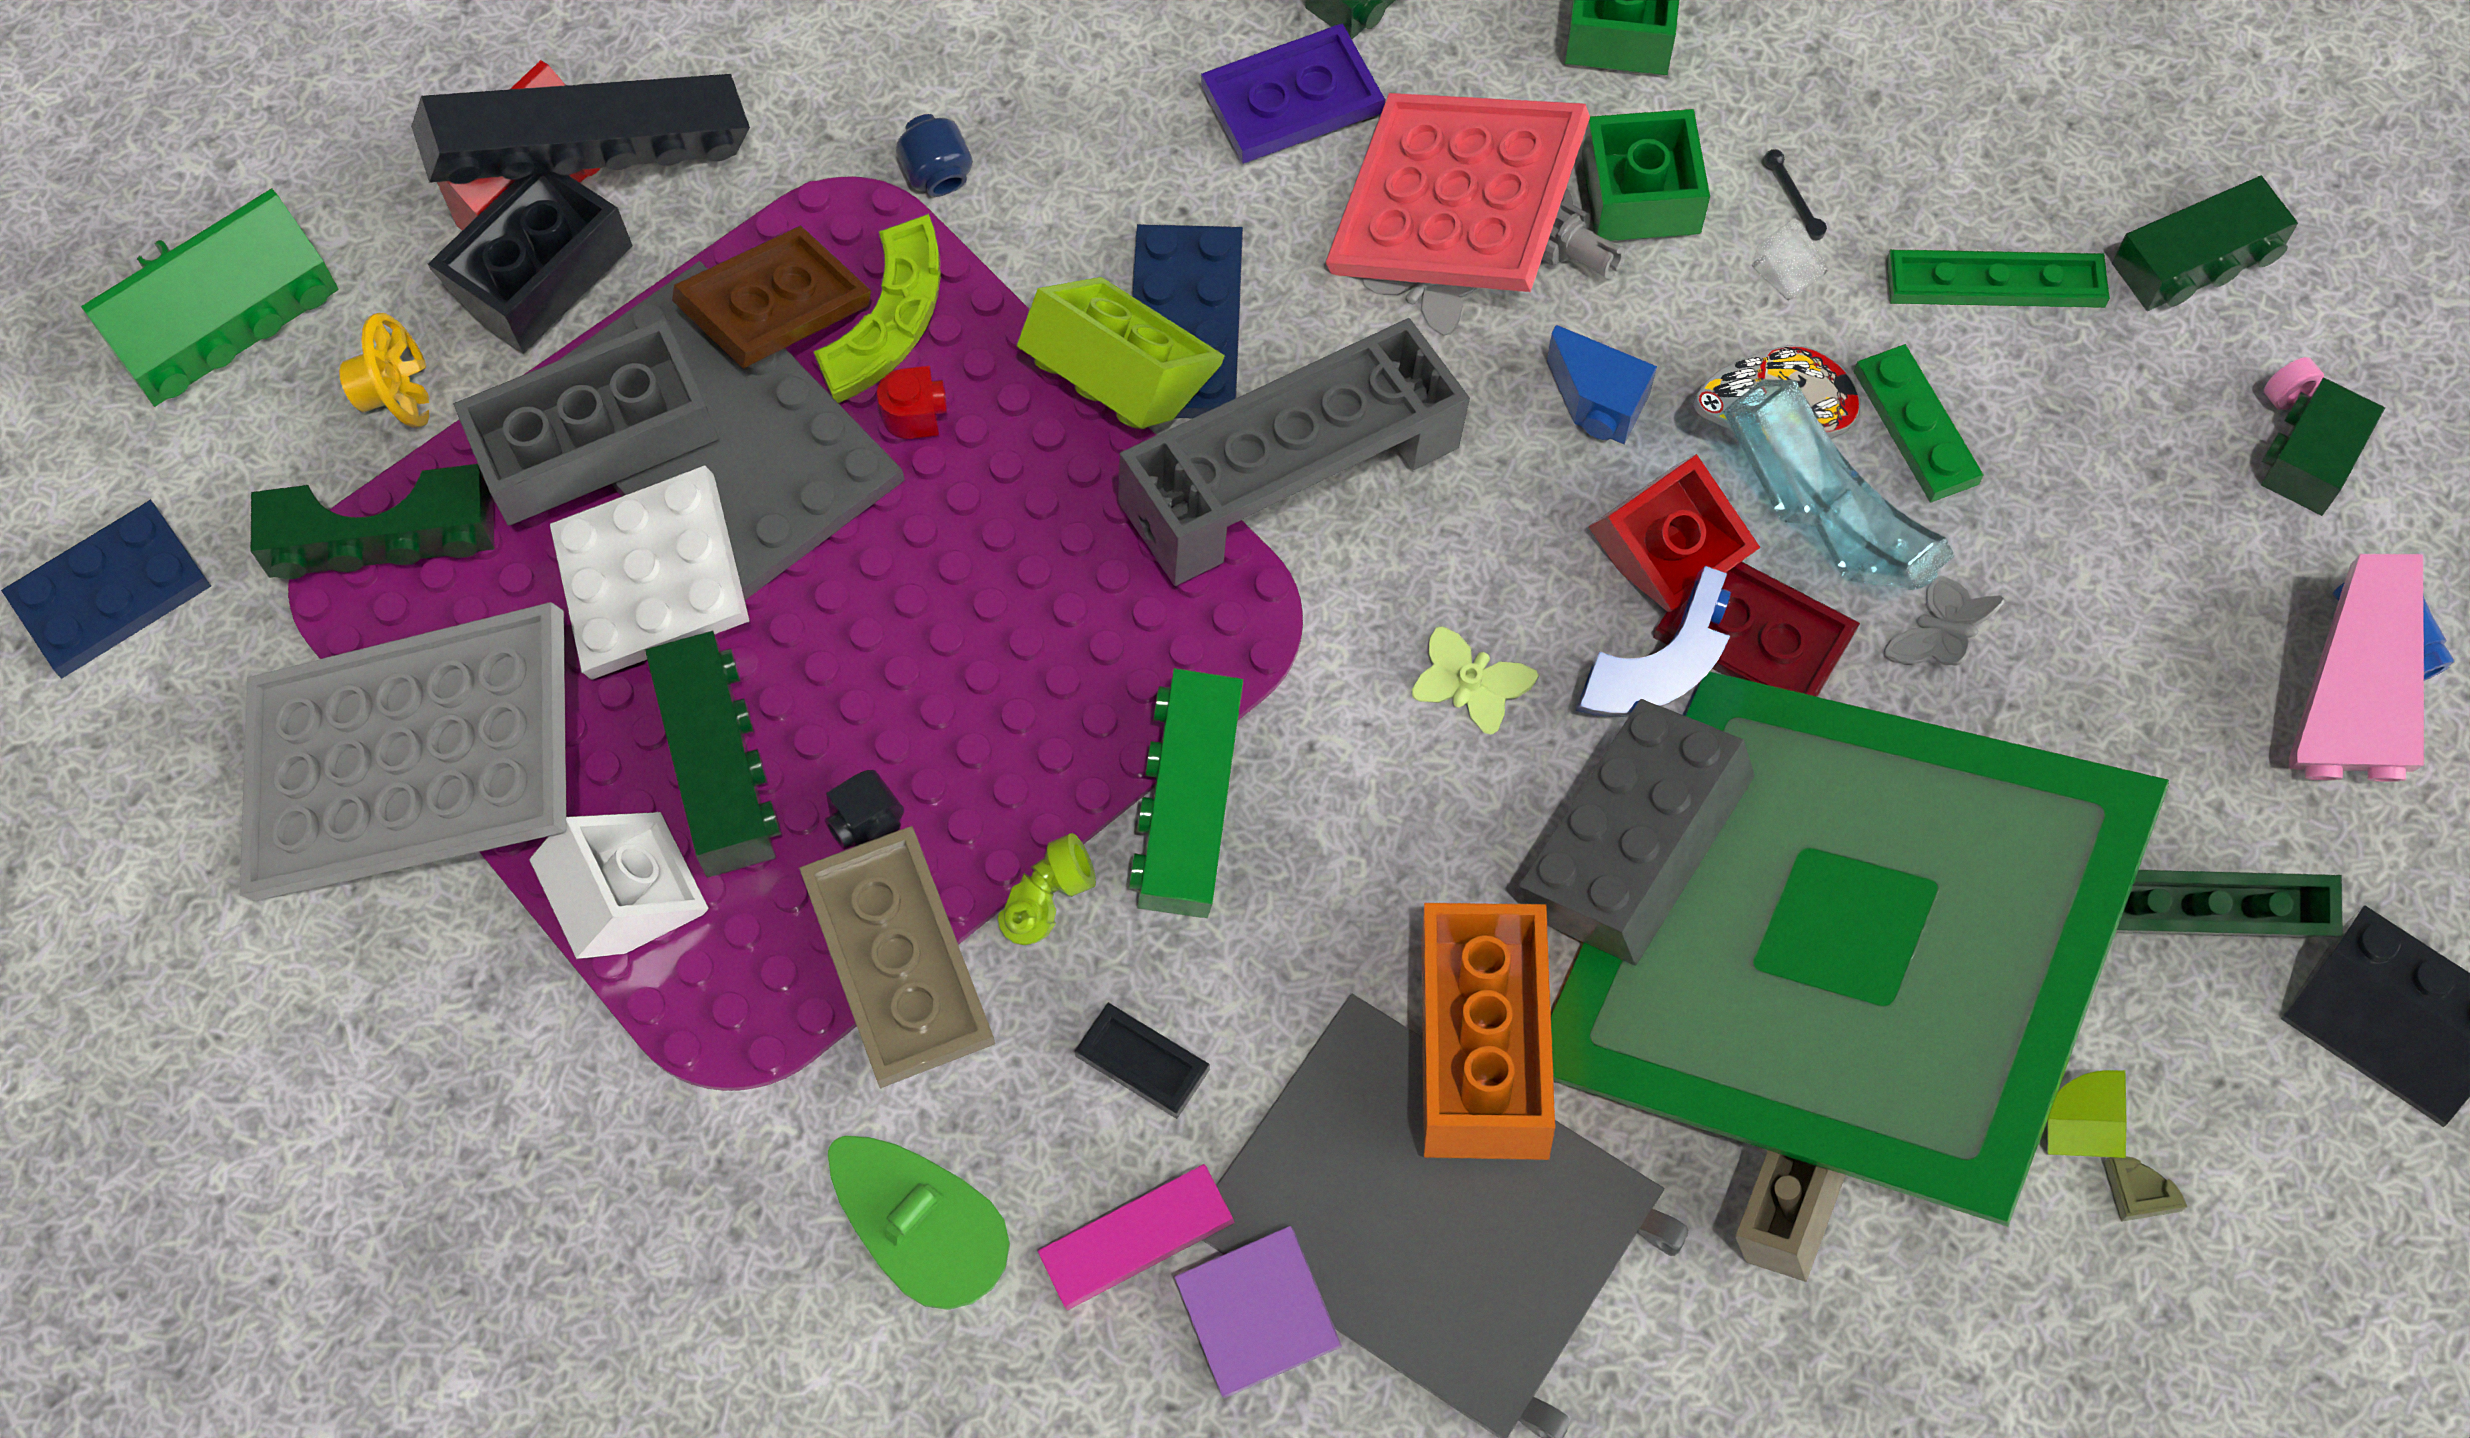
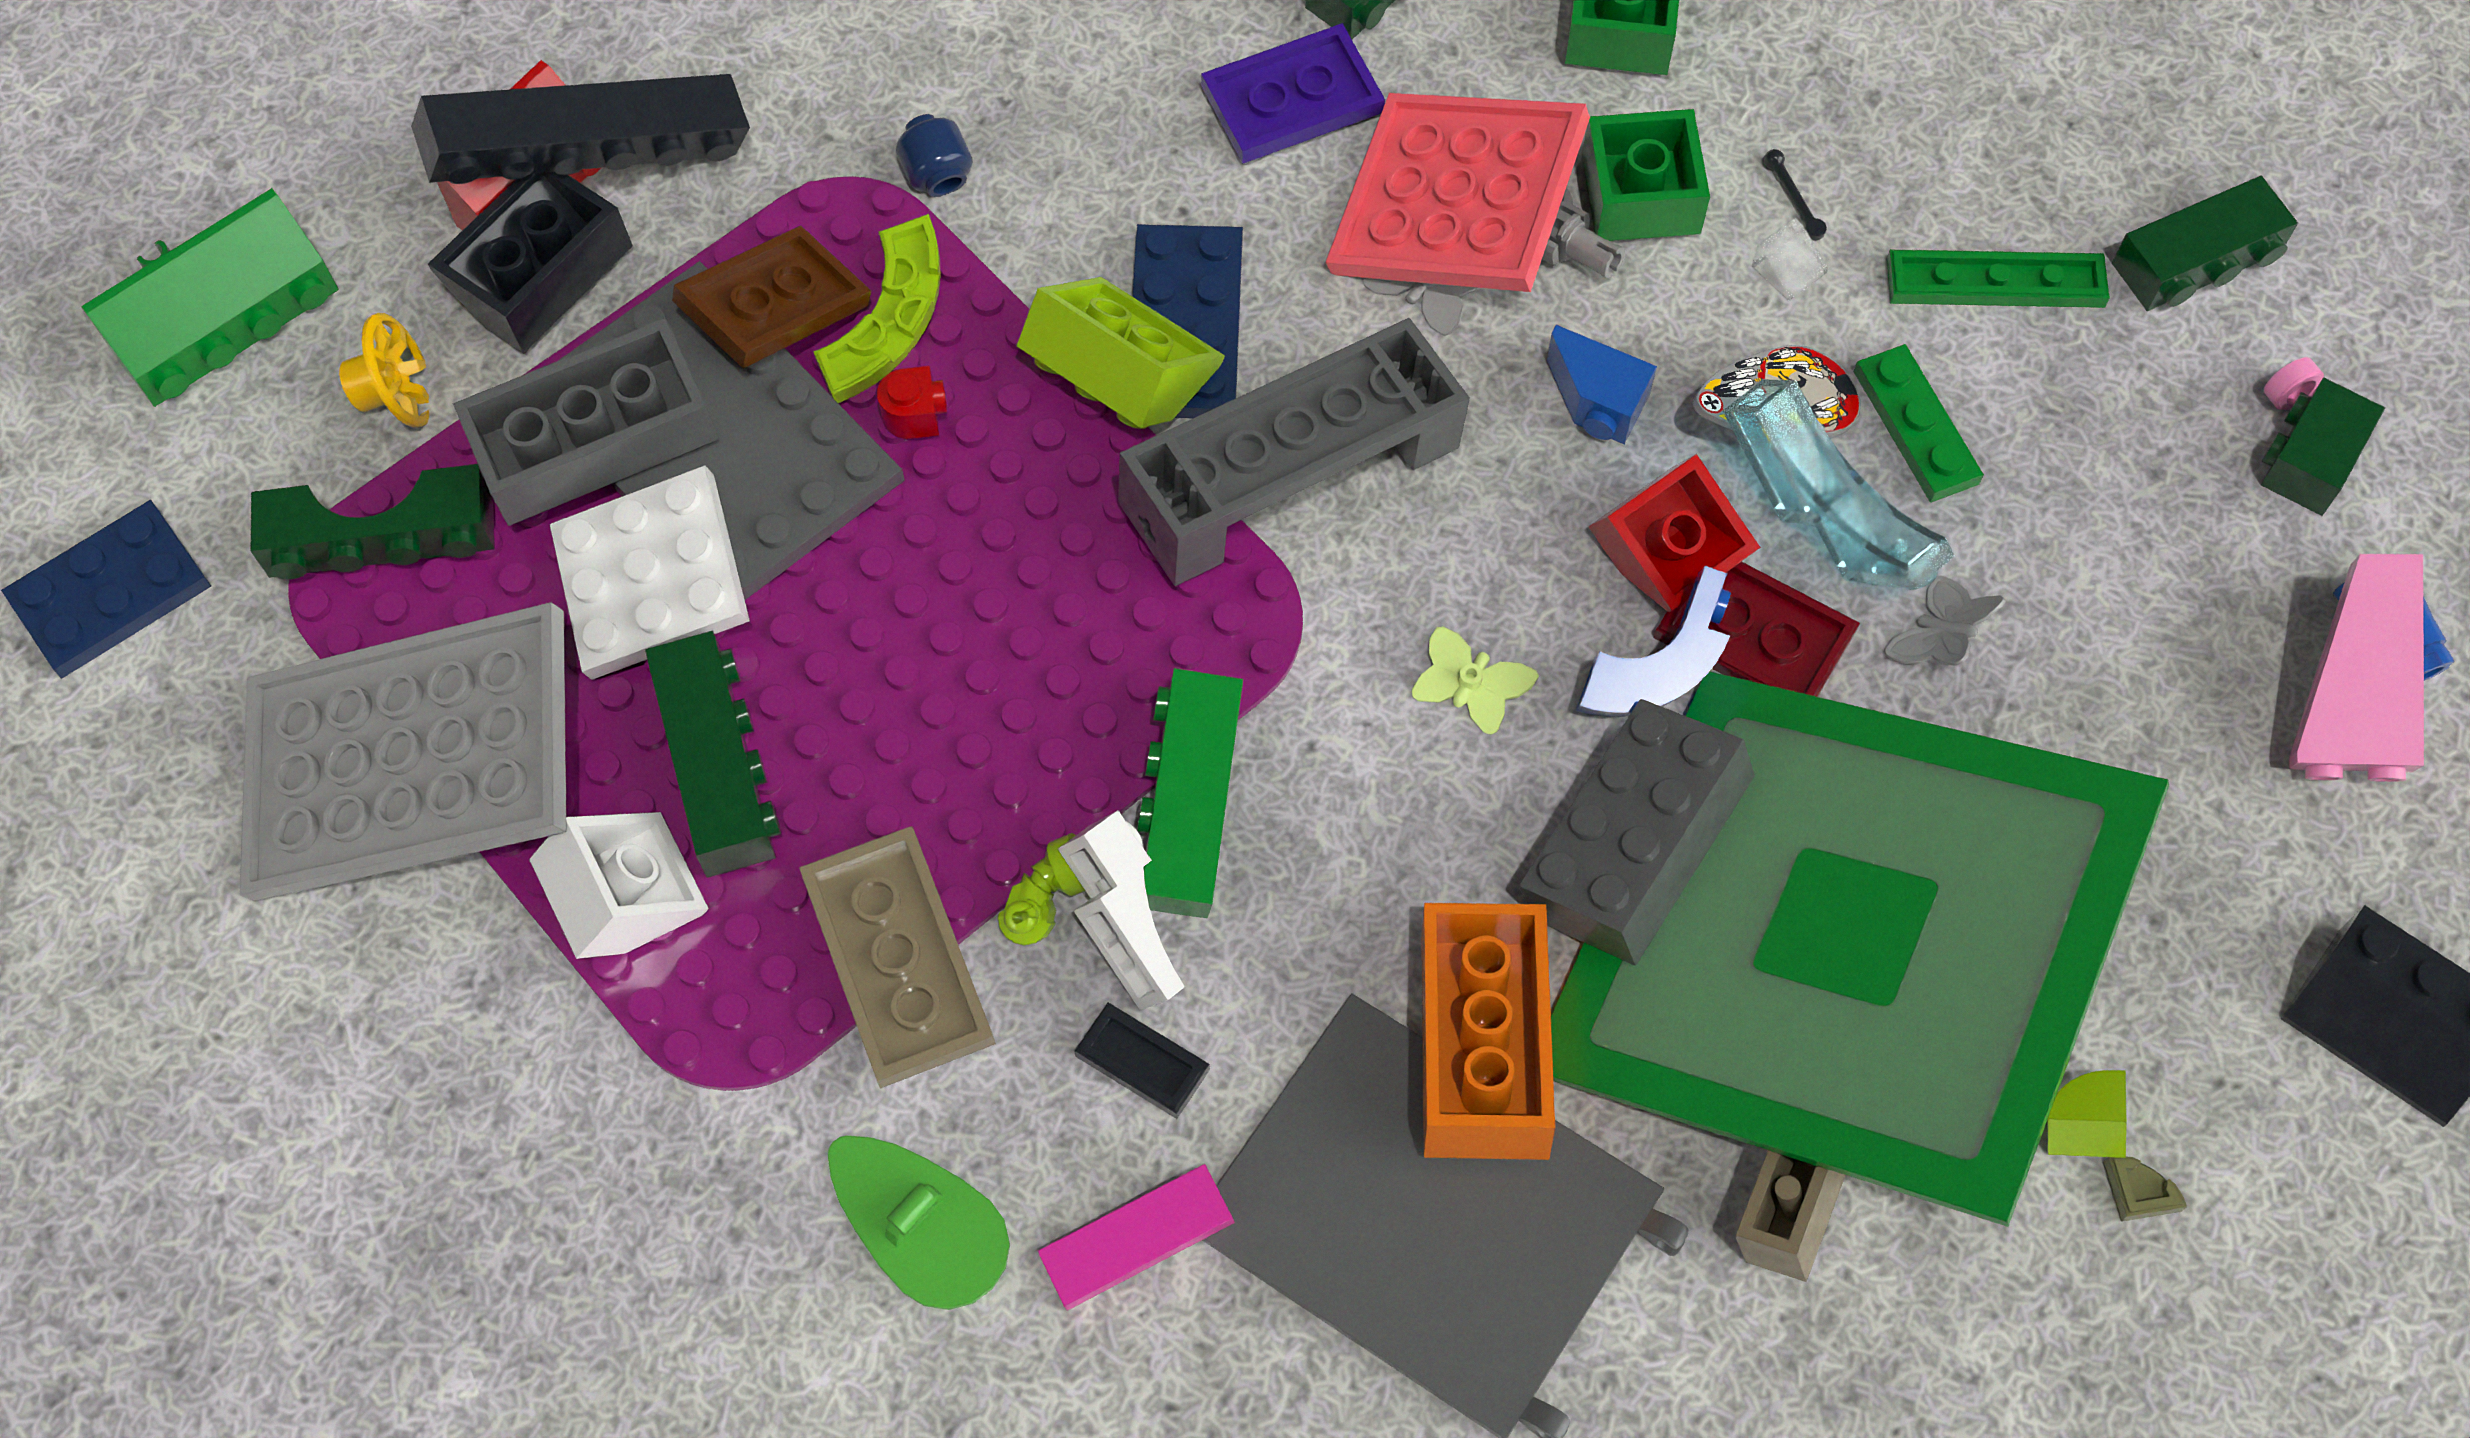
(862, 810): black plate -> none
(1109, 866): none -> white slope
(1257, 1312): medium lavender tile -> none
(2234, 904): dark green brick -> none

